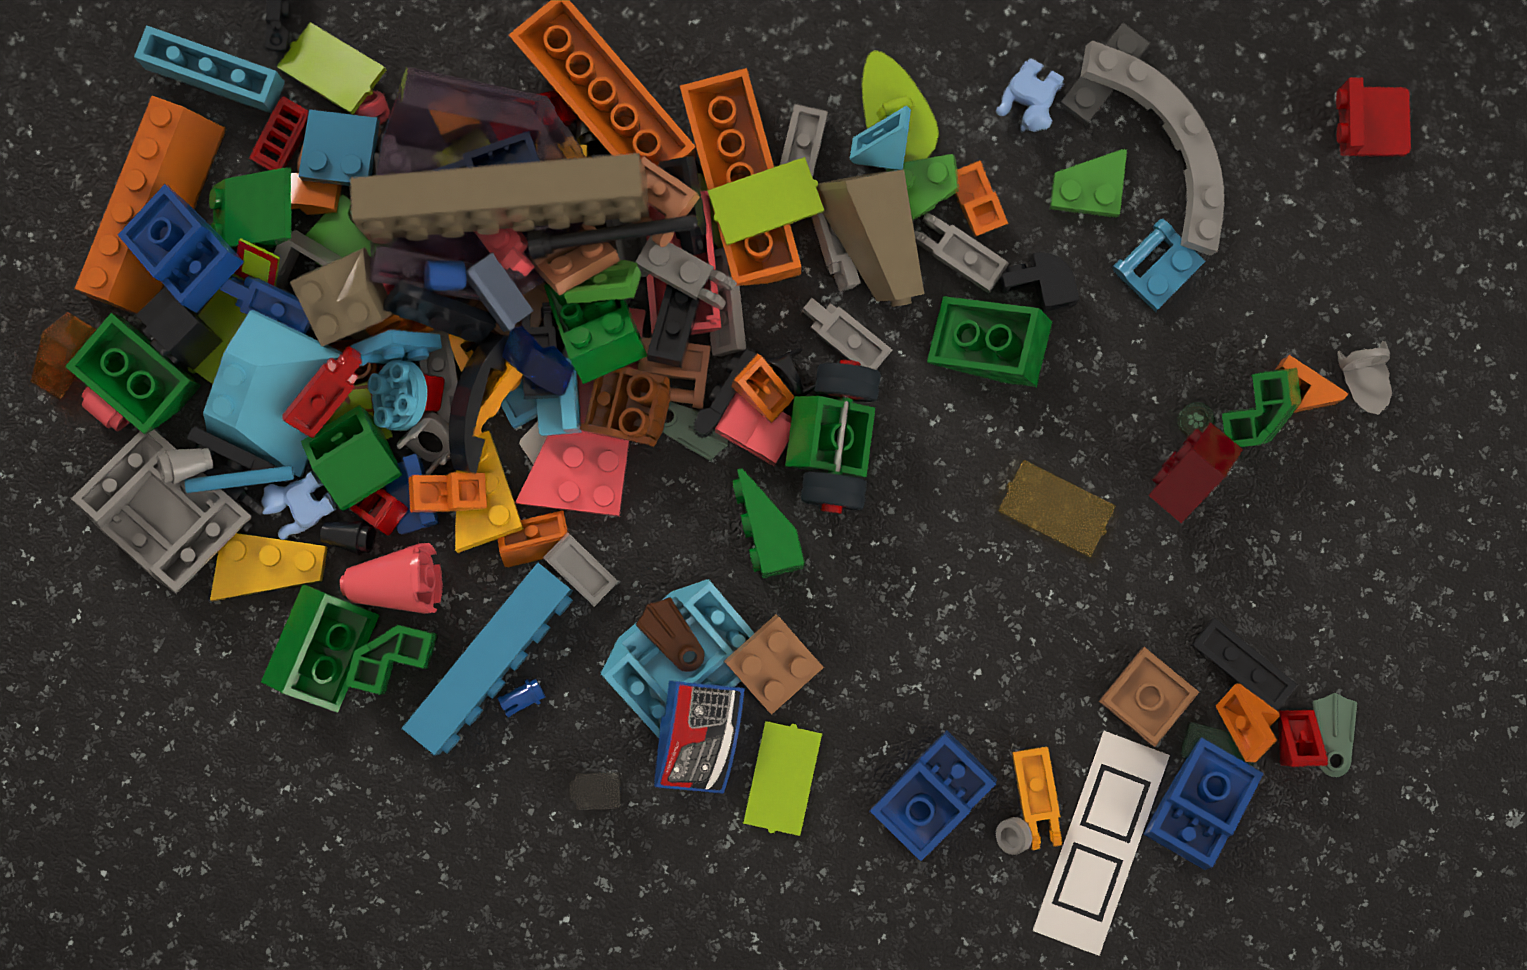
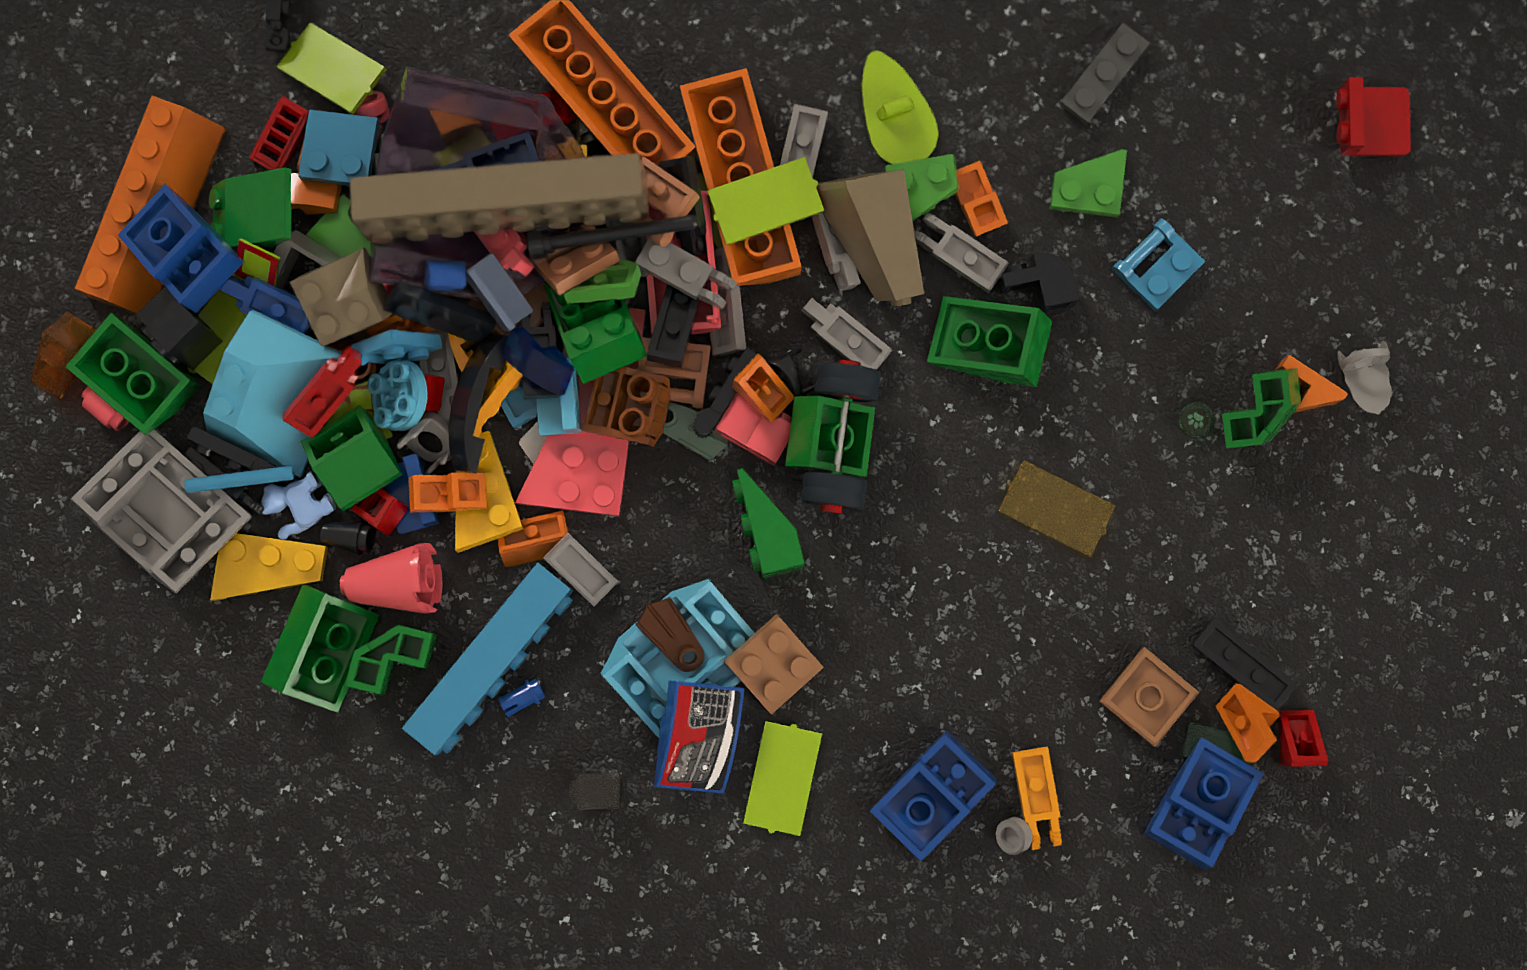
(183, 464): light grey cone -> none
(209, 69): medium azure brick -> none
(884, 142): medium azure slope -> none
(1033, 93): light blue animal -> none
(1101, 843): white sticker -> none
(1185, 130): light grey plate -> none
(1194, 471): dark red brick -> none
(1337, 726): sand green piece -> none

